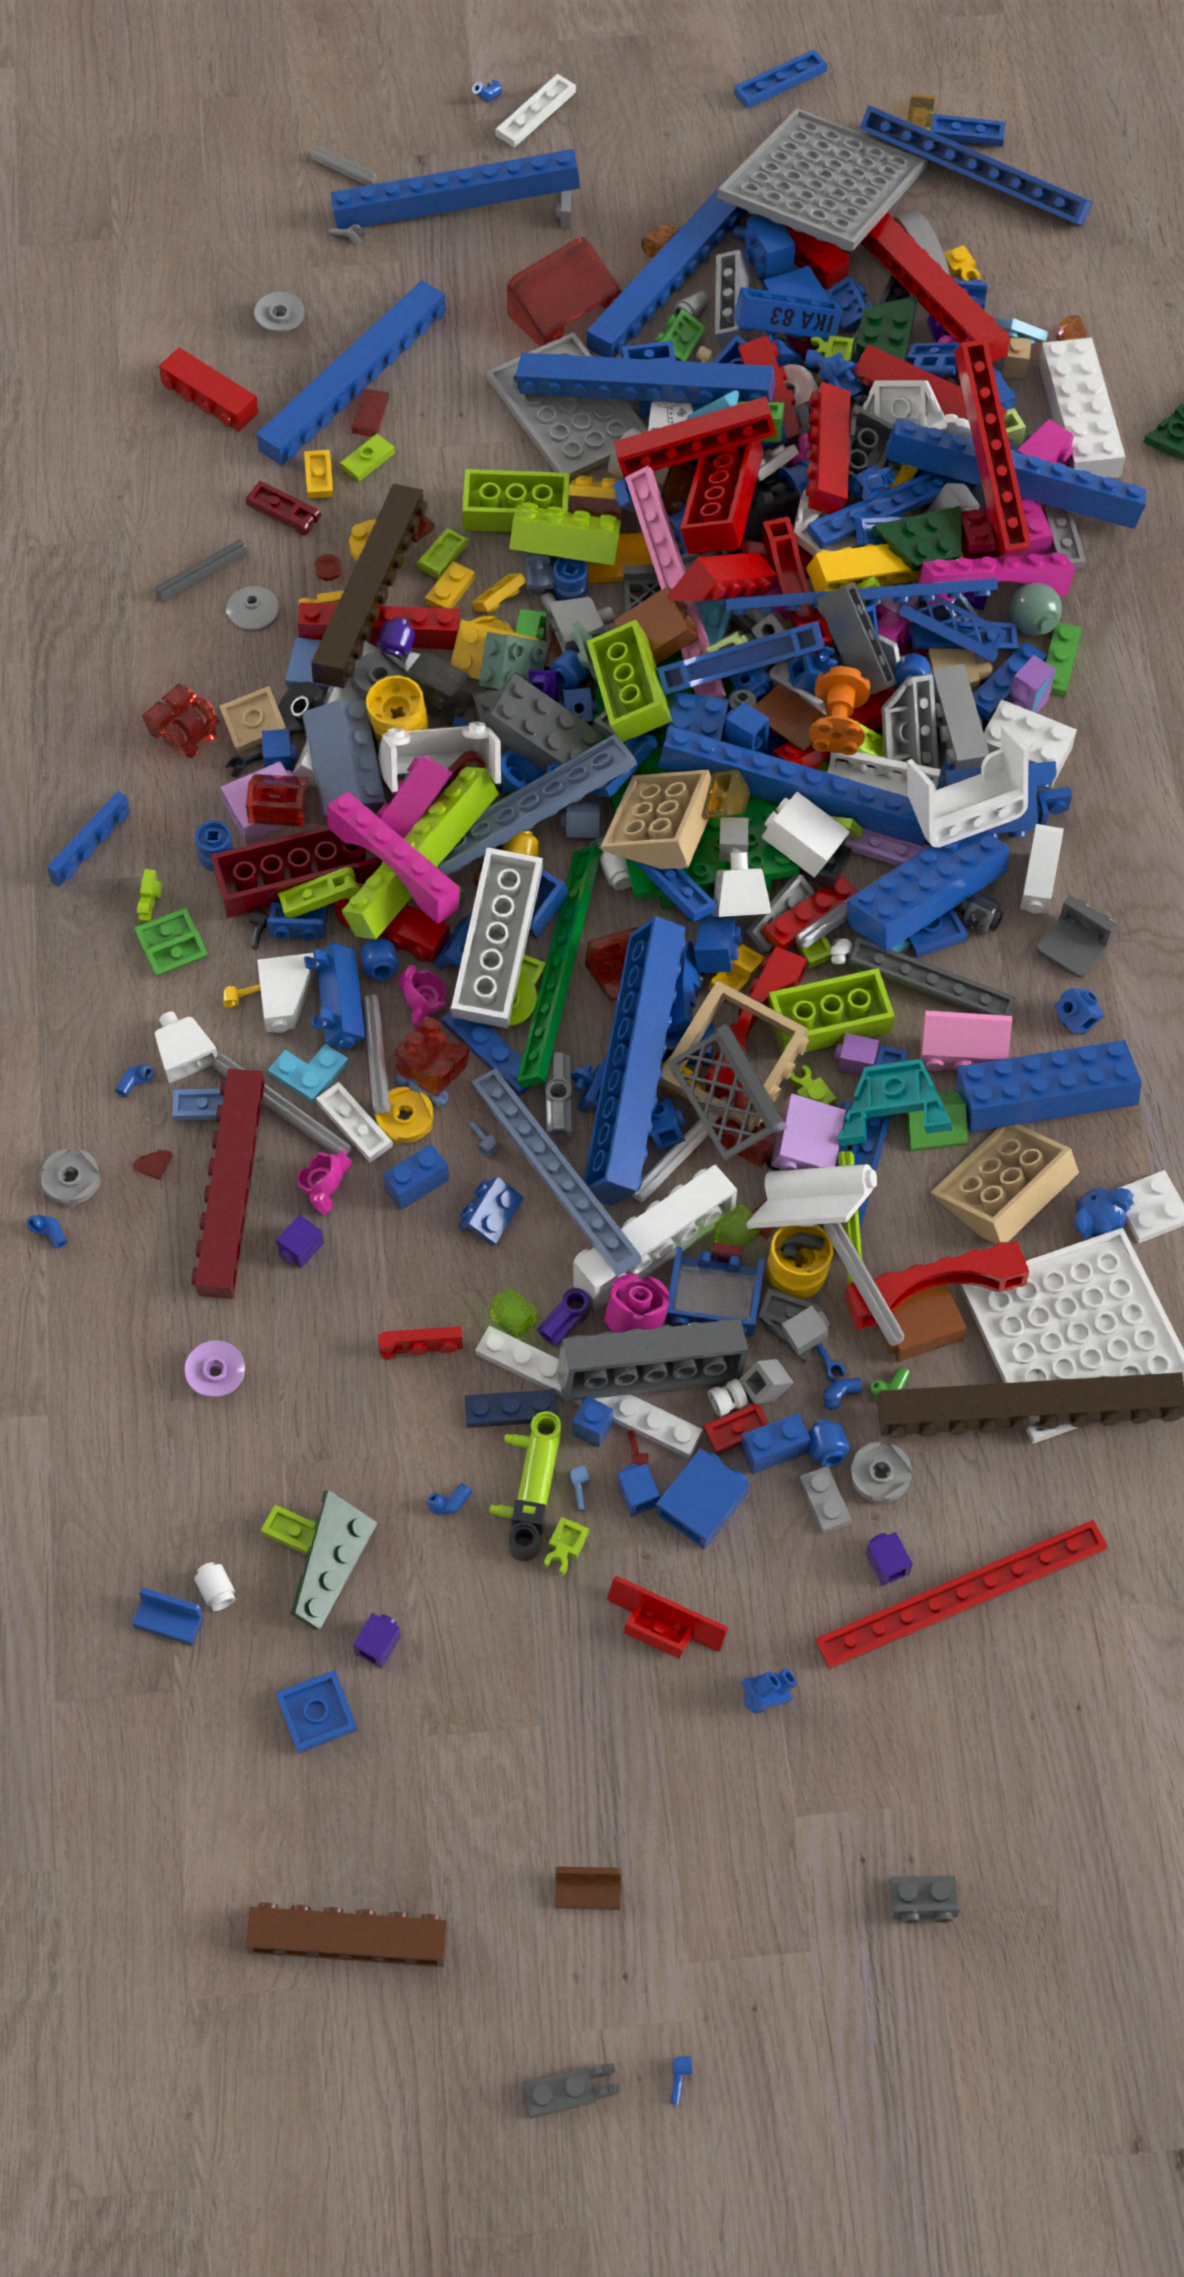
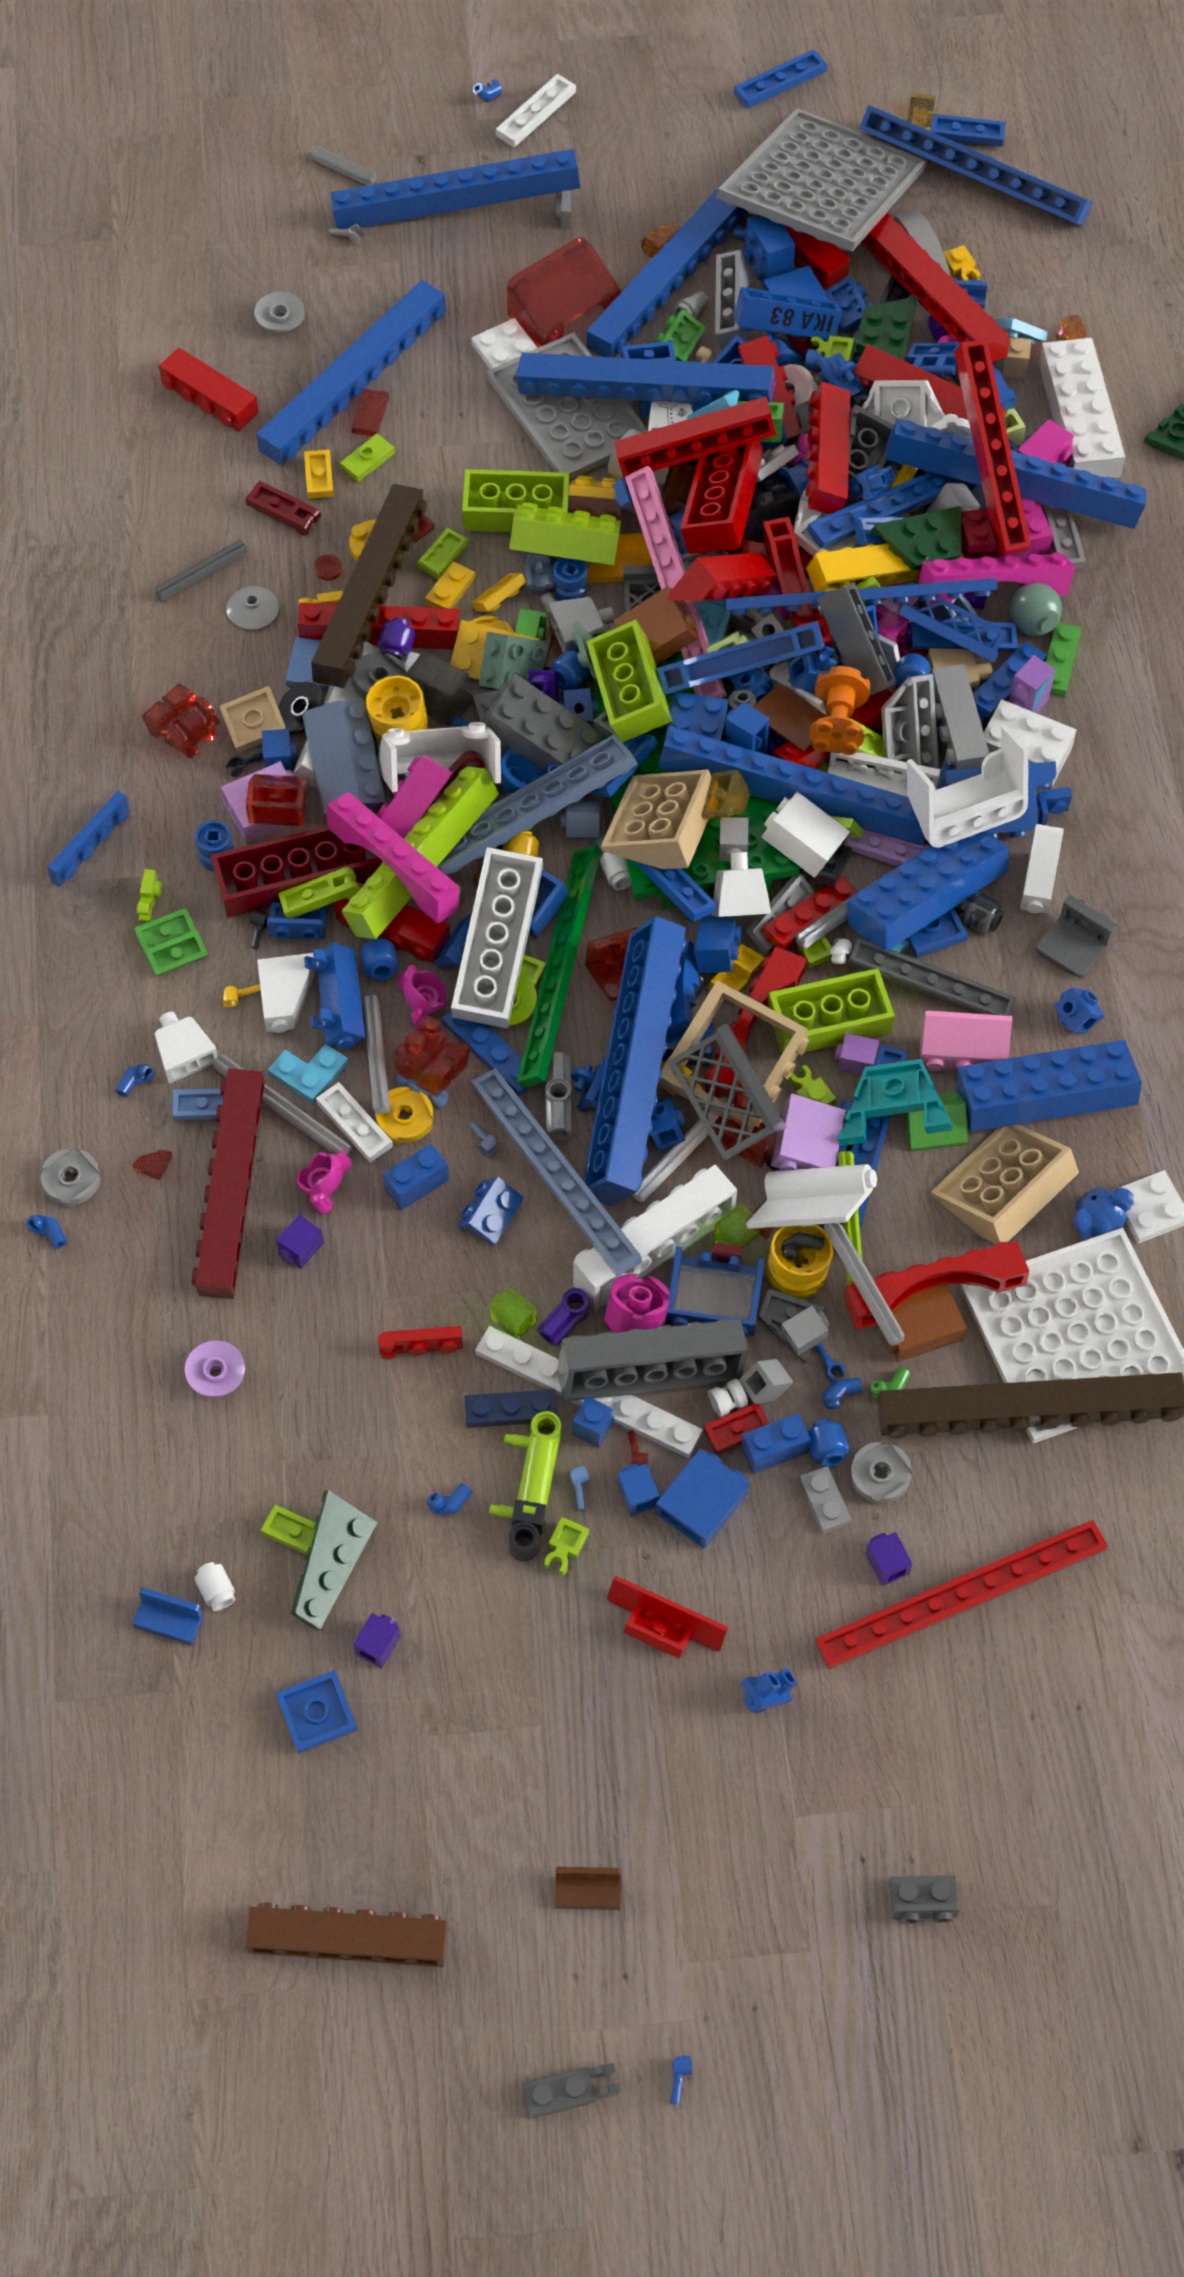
(502, 343): none -> white plate

